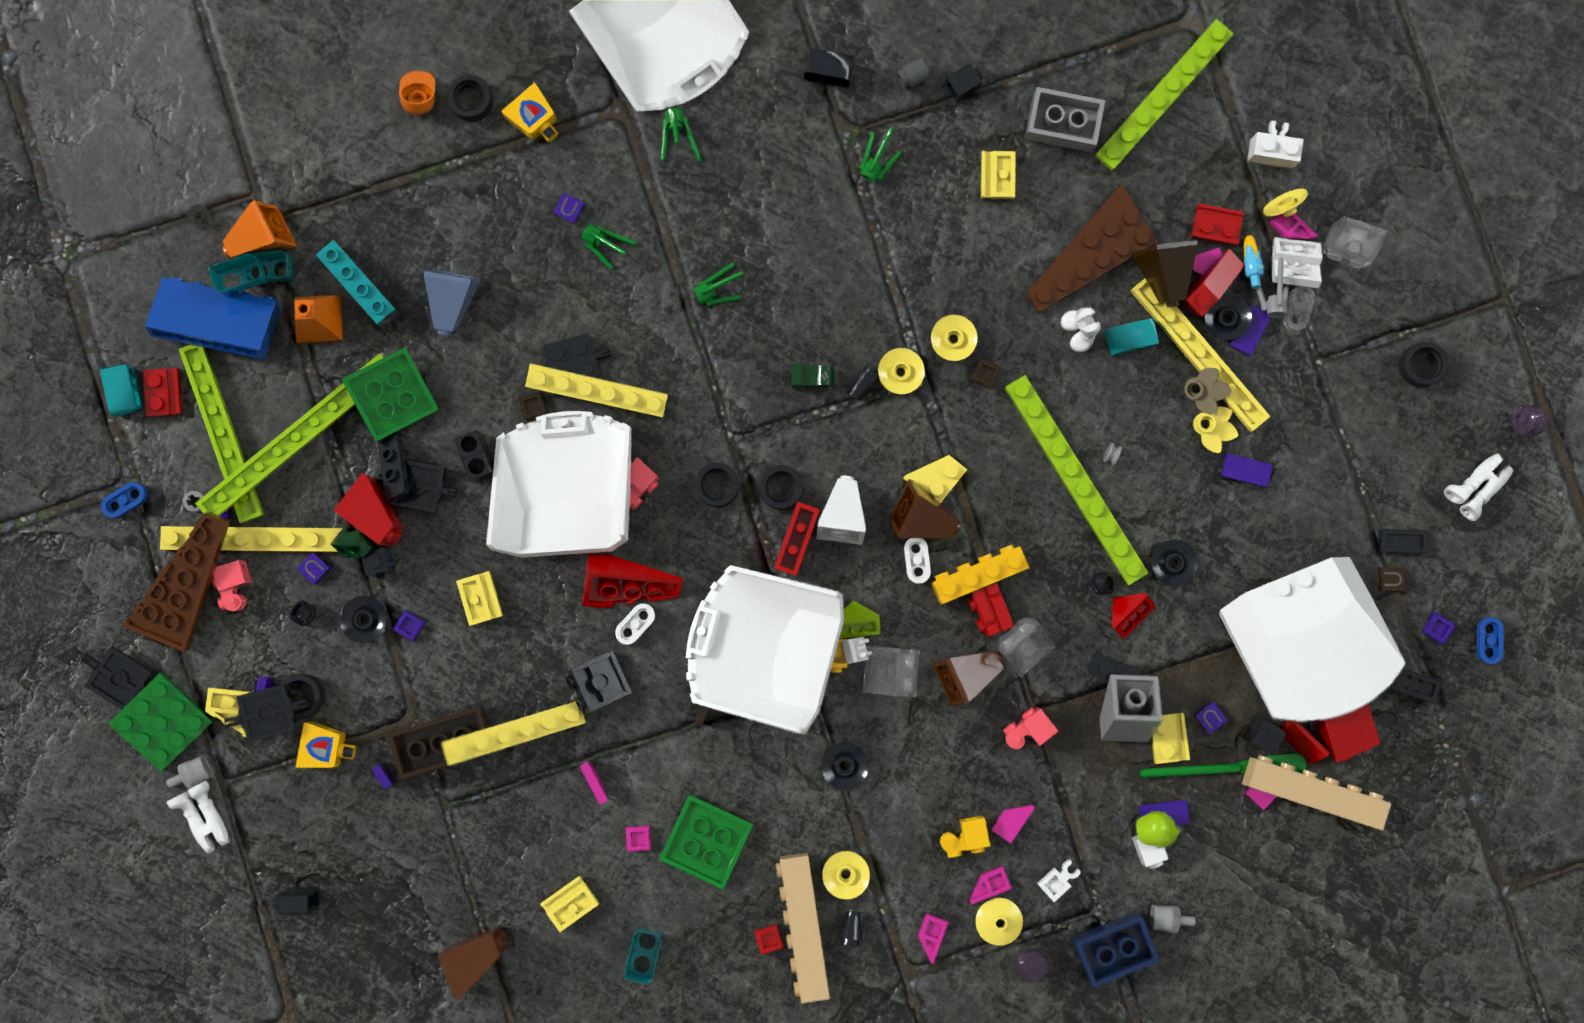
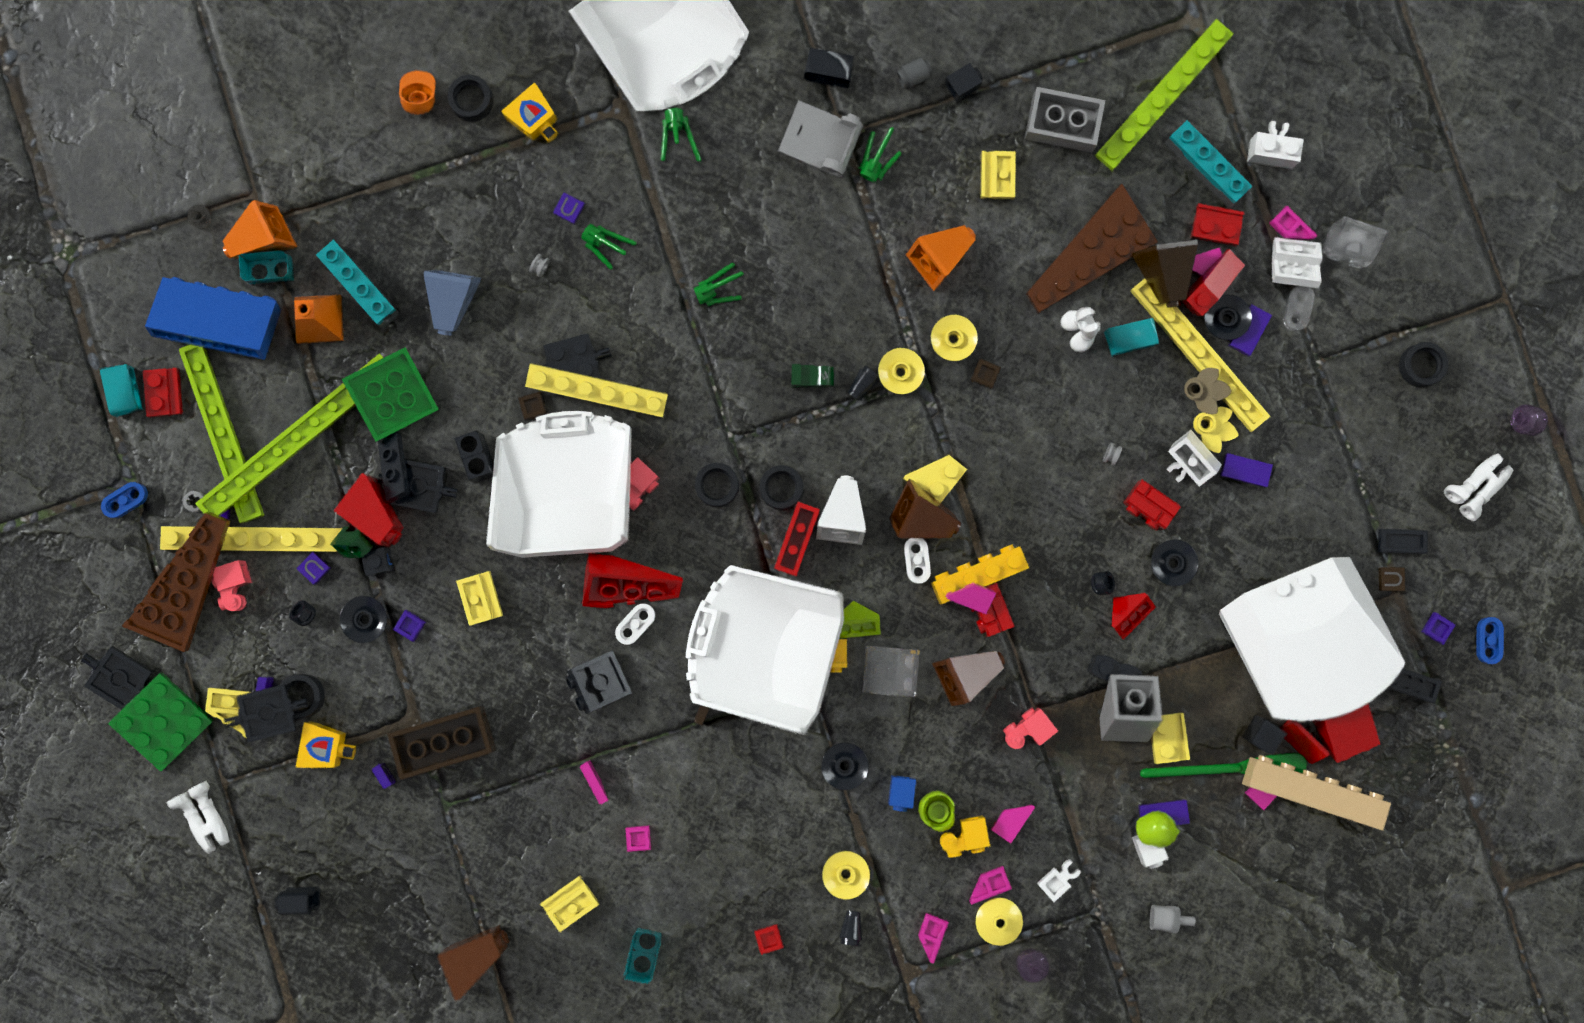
(191, 773): light grey piece -> none
(231, 266): teal piece -> none
(512, 733): light yellow plate -> none
(539, 265): none -> light grey bush
(706, 841): green plate -> none
(804, 928): tan brick -> none
(824, 138): none -> light grey door
(856, 650): white tile -> none
(901, 792): none -> blue brick
(937, 811): none -> lime hair
(939, 253): none -> orange slope
(974, 597): none -> dark pink tile
(1025, 645): clear slope -> none
(1076, 480): lime plate -> none
(1115, 949): dark blue brick -> none
(1151, 505): none -> red brick
(1193, 458): none -> white brick
(1208, 164): none -> teal piece
(1210, 717): dark purple tile -> none
(1253, 262): medium azure piece -> none
(1276, 304): light grey plant -> none
(1285, 203): light yellow dish -> none

